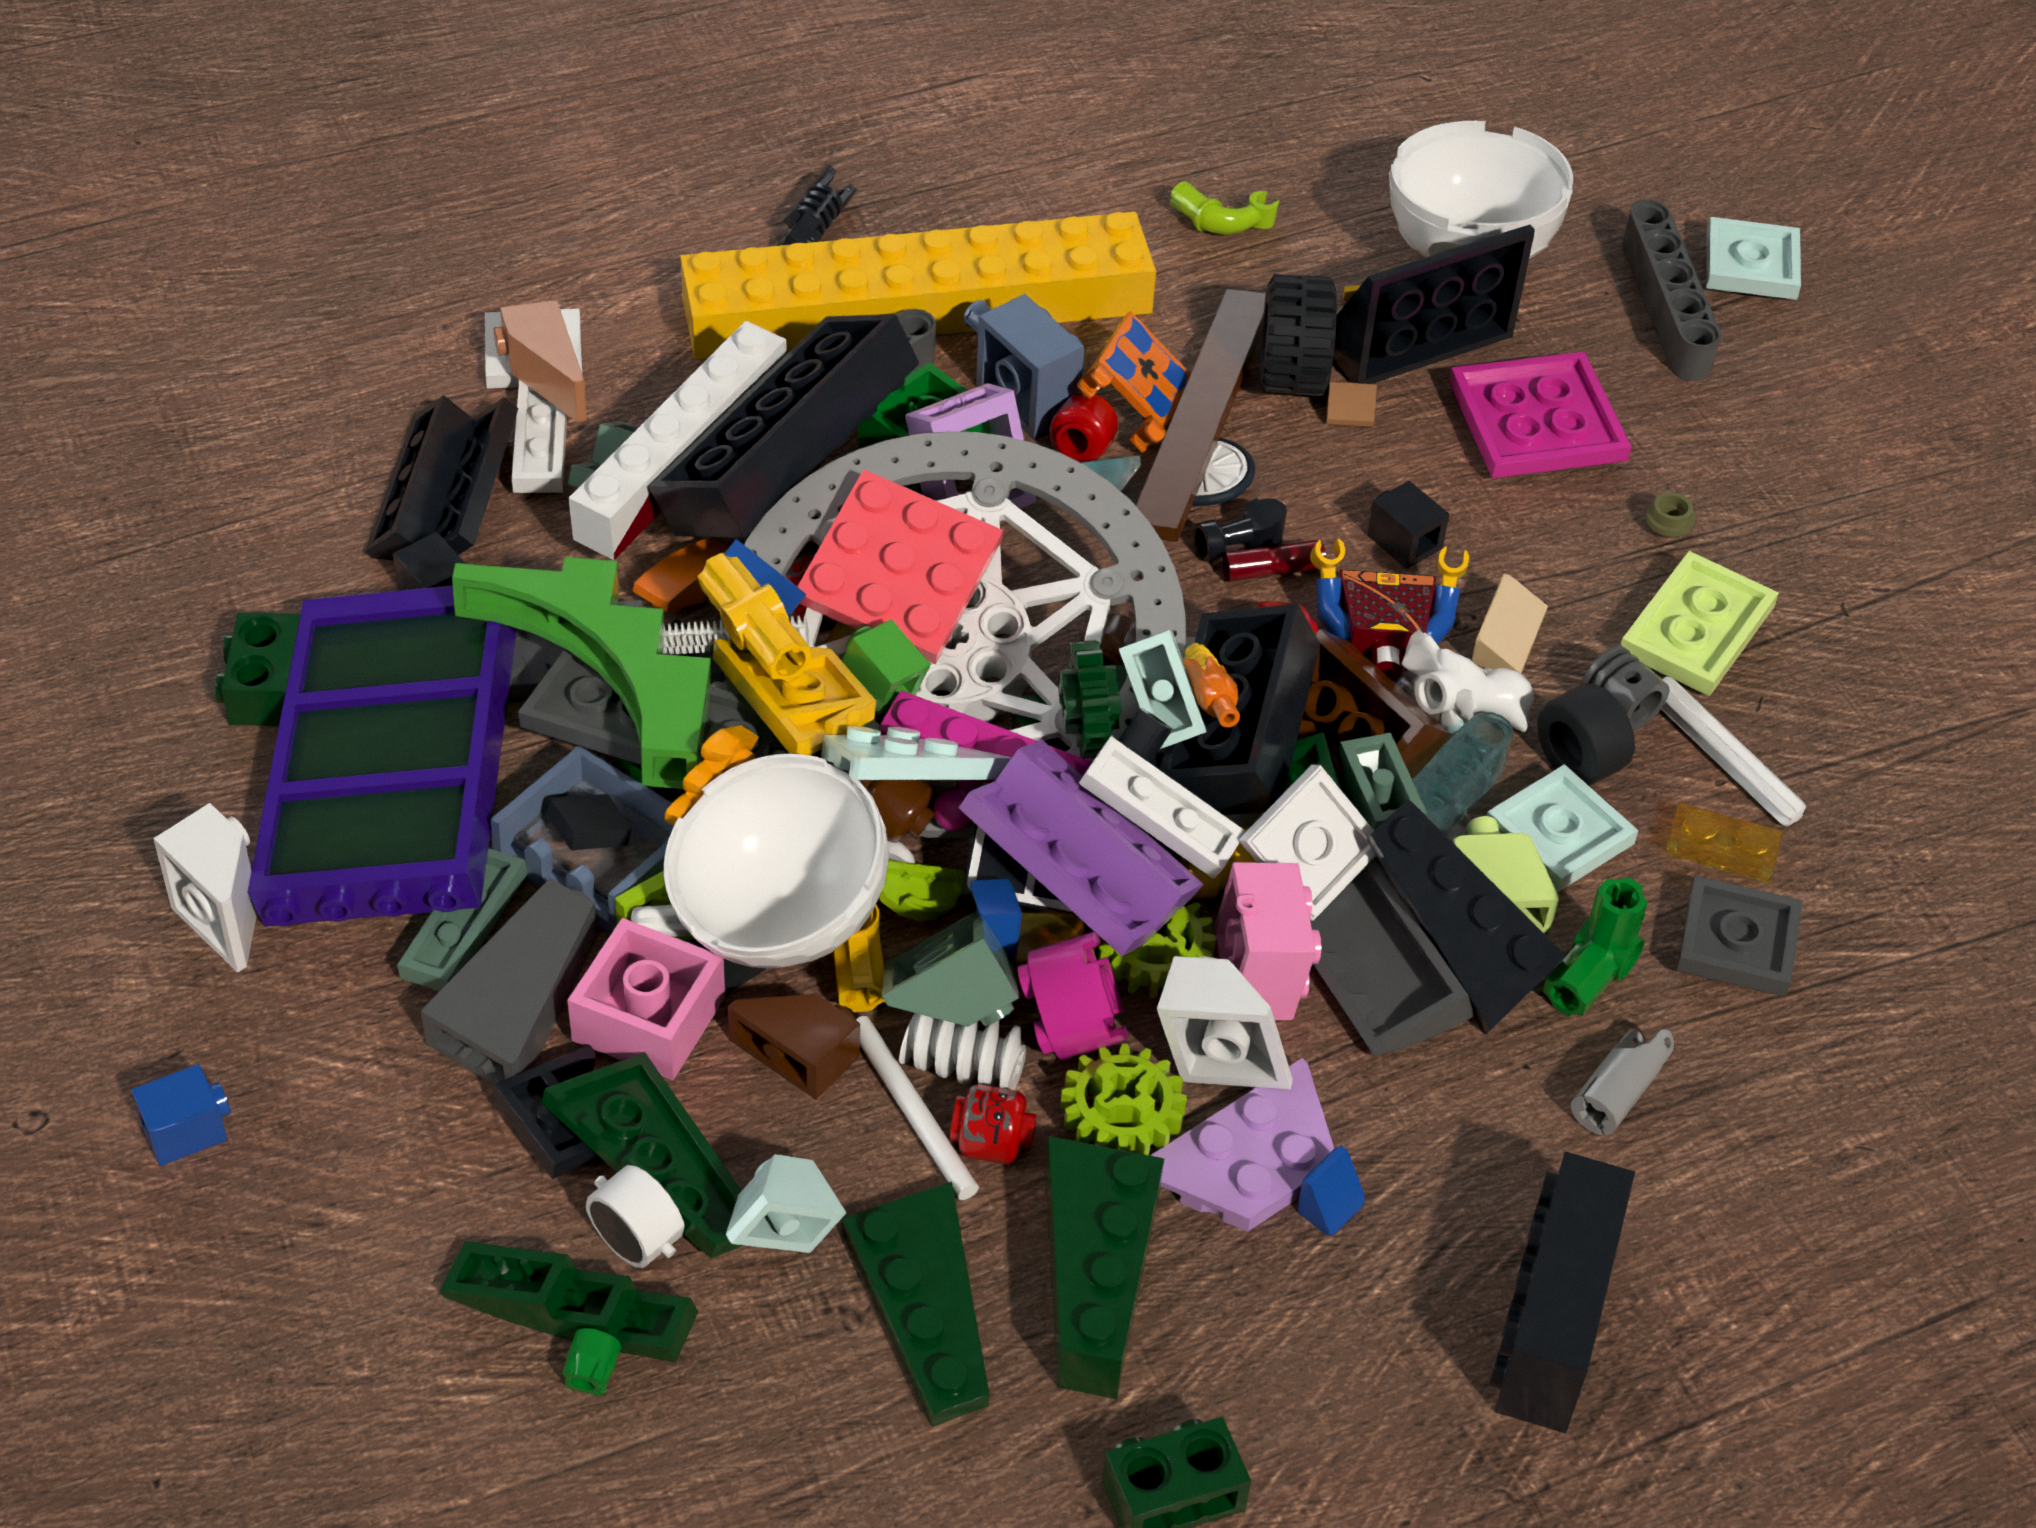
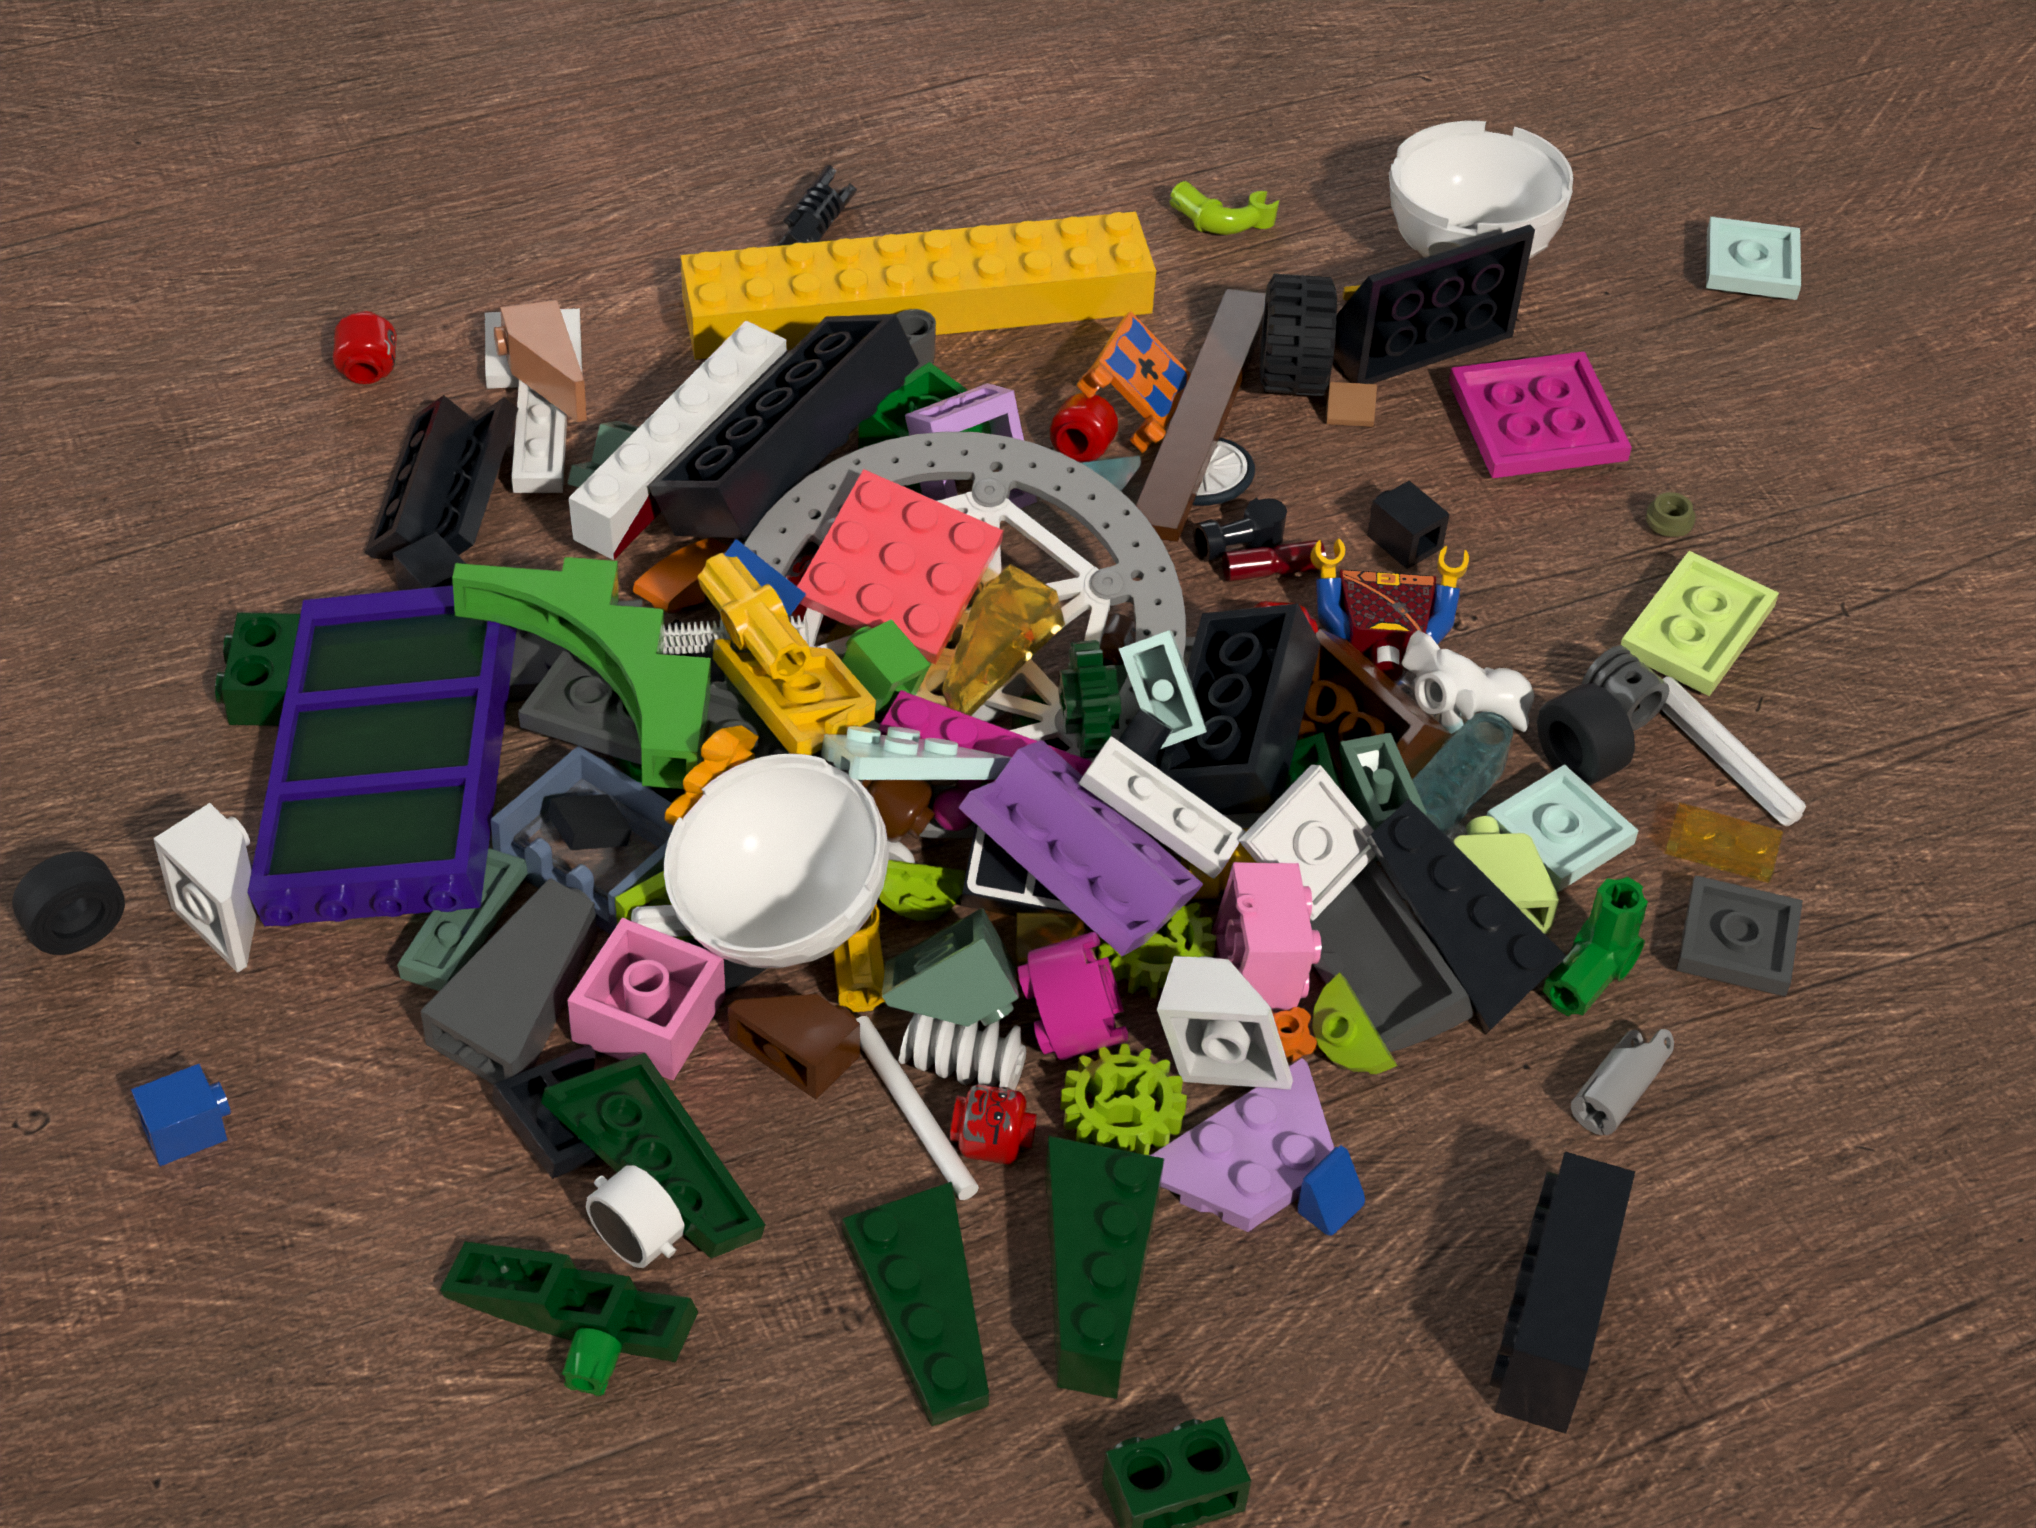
(49, 886): none -> black tyre
(364, 347): none -> red head
(785, 1207): light aqua slope -> none
(1000, 909): blue slope -> none
(1002, 632): none -> clear yellow slope
(1028, 354): sand blue brick -> none
(1211, 685): orange piece -> none
(1299, 1041): none -> orange plate
(1347, 1032): none -> lime plate
(1509, 627): tan slope -> none
(1671, 290): dark grey beam -> none

